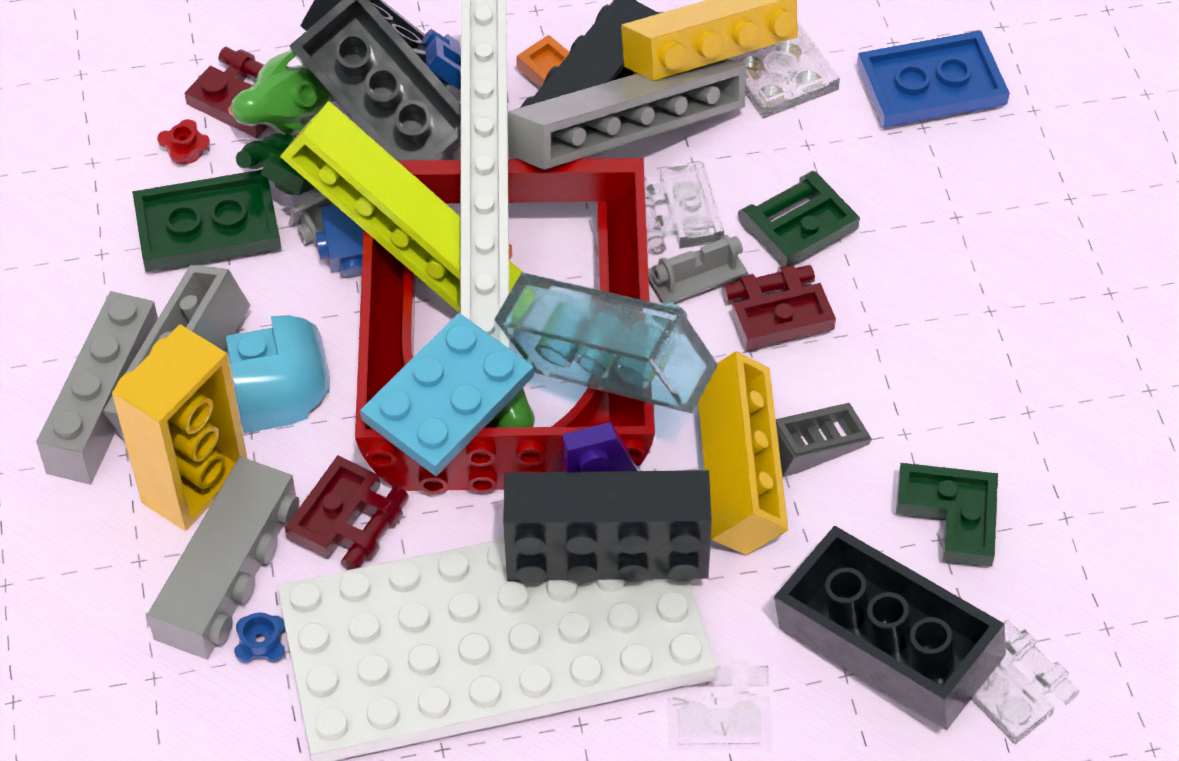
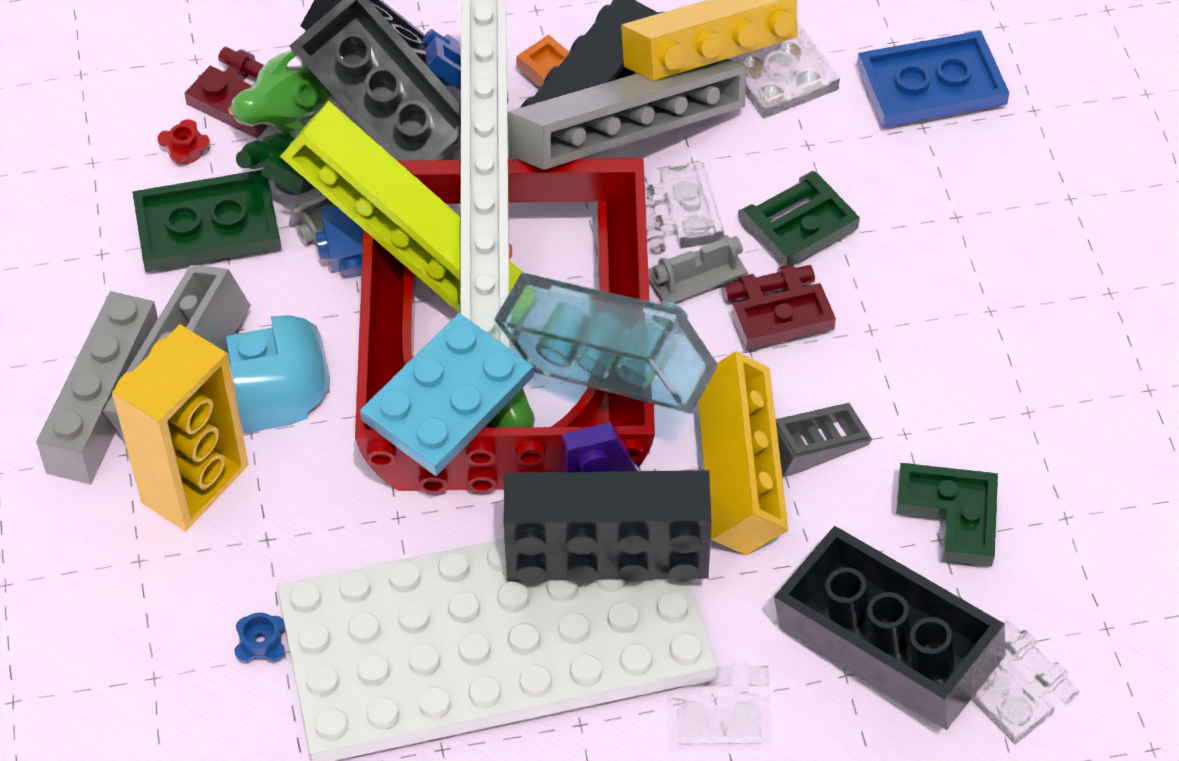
(223, 558): light grey brick -> none
(334, 506): dark red plate -> none

